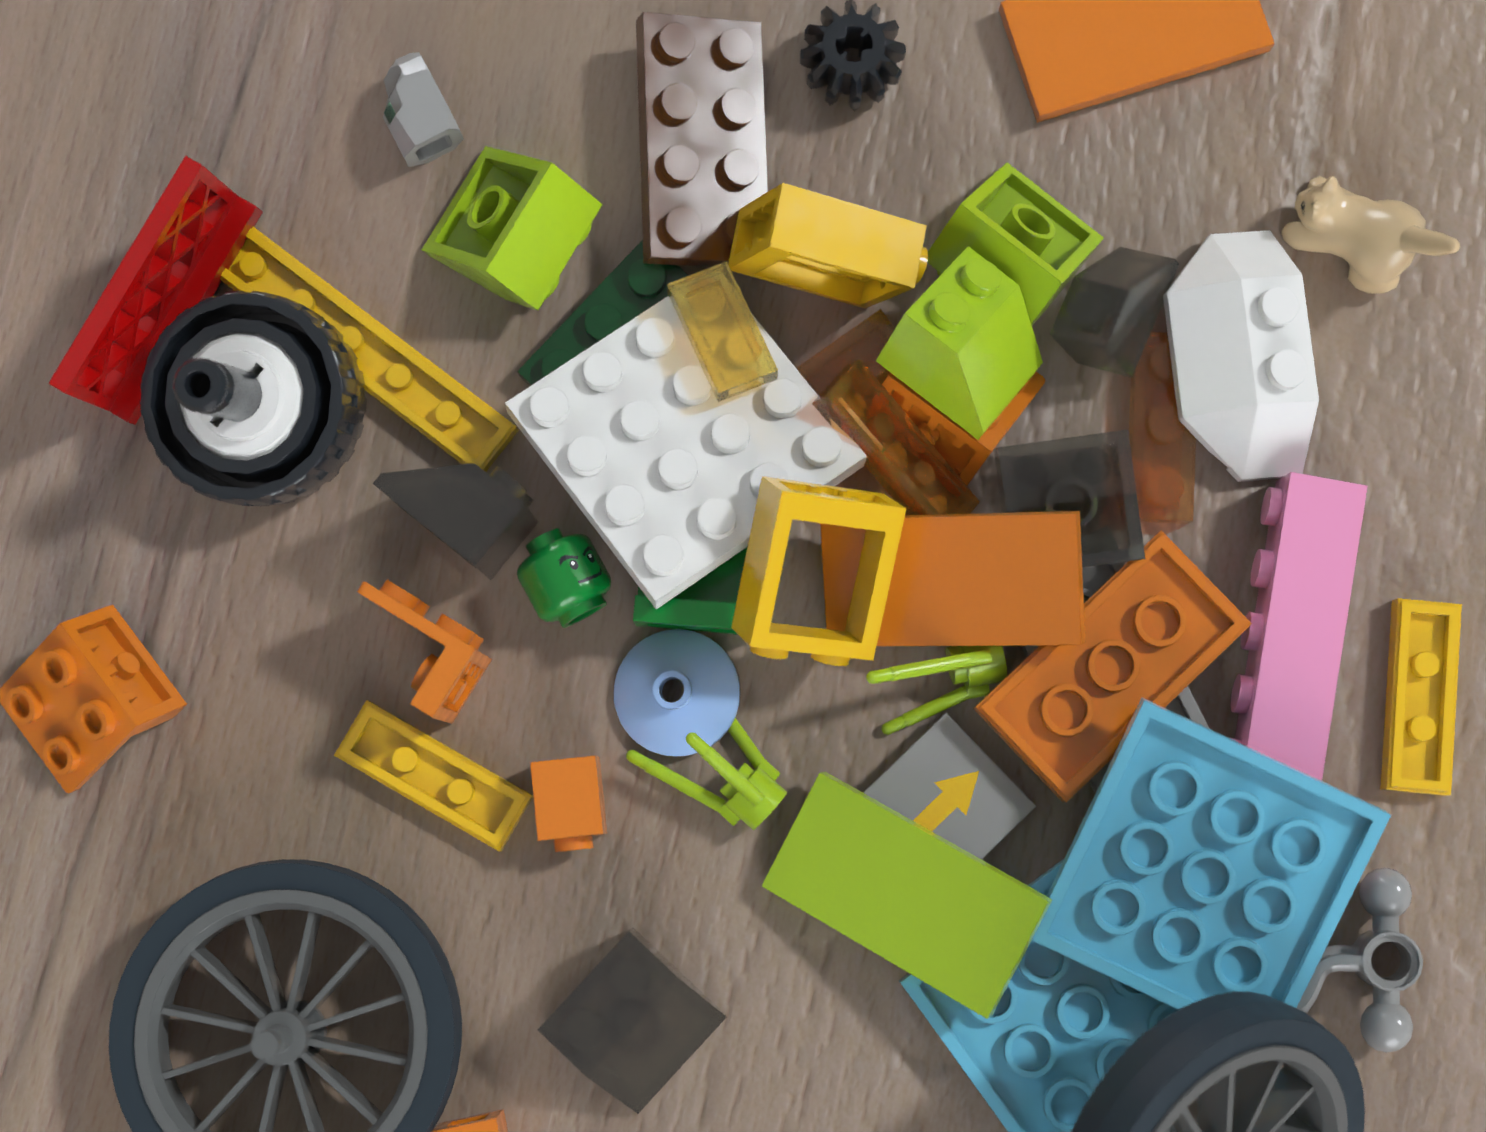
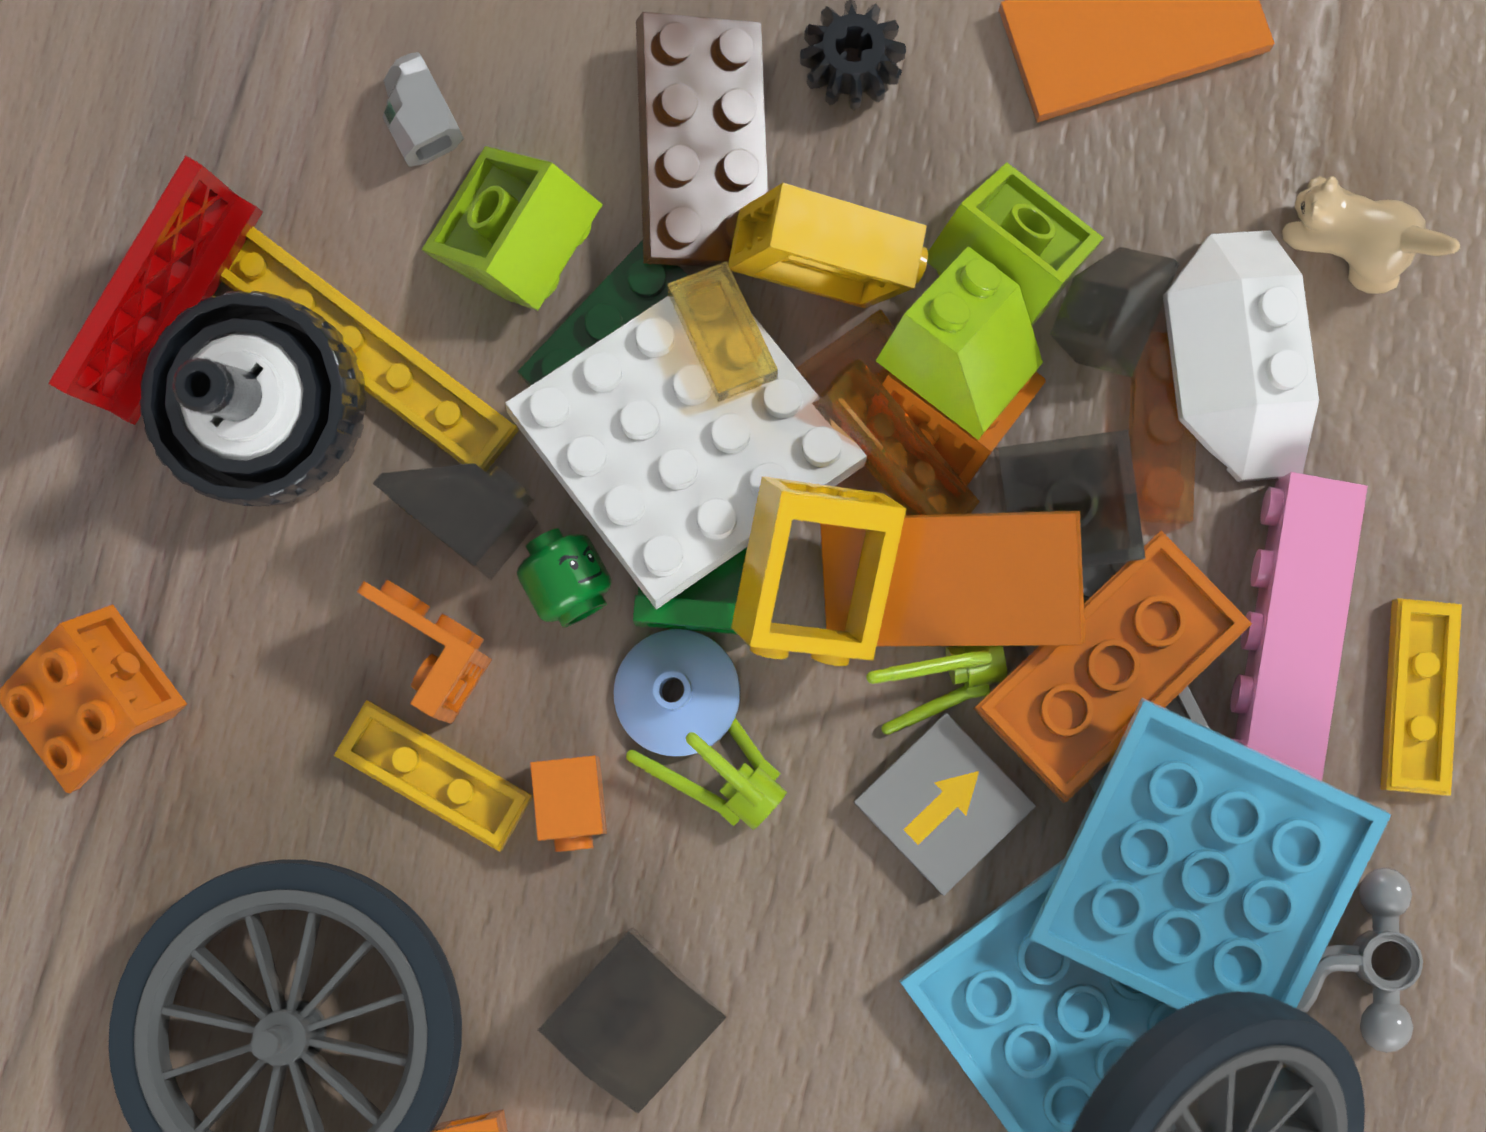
(906, 894): lime tile -> none

